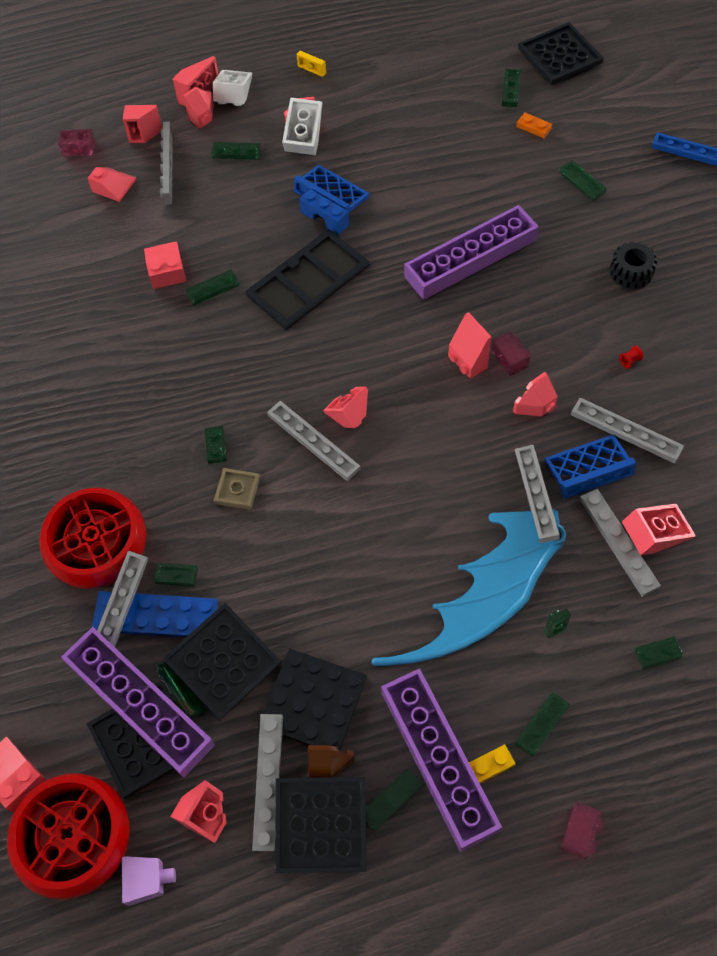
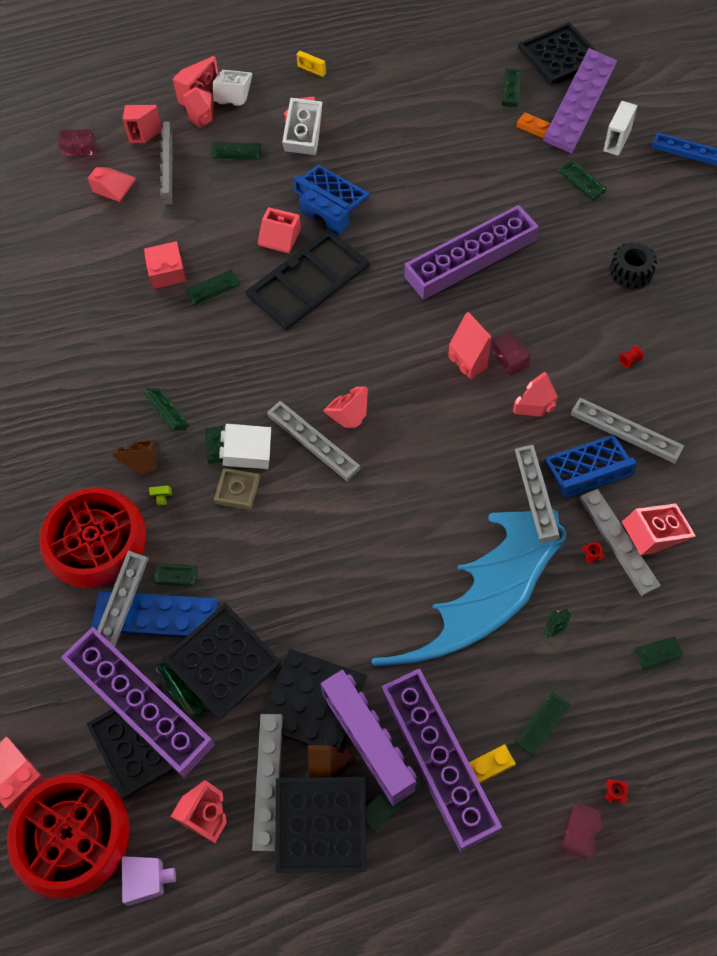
(139, 456): none -> reddish brown slope
(160, 494): none -> lime tile
(166, 409): none -> clear green plate
(246, 446): none -> white brick
(279, 230): none -> coral slope
(368, 737): none -> medium lavender brick
(580, 101): none -> medium lavender plate
(596, 547): none -> red plate
(620, 128): none -> white brick
(621, 786): none -> red plate

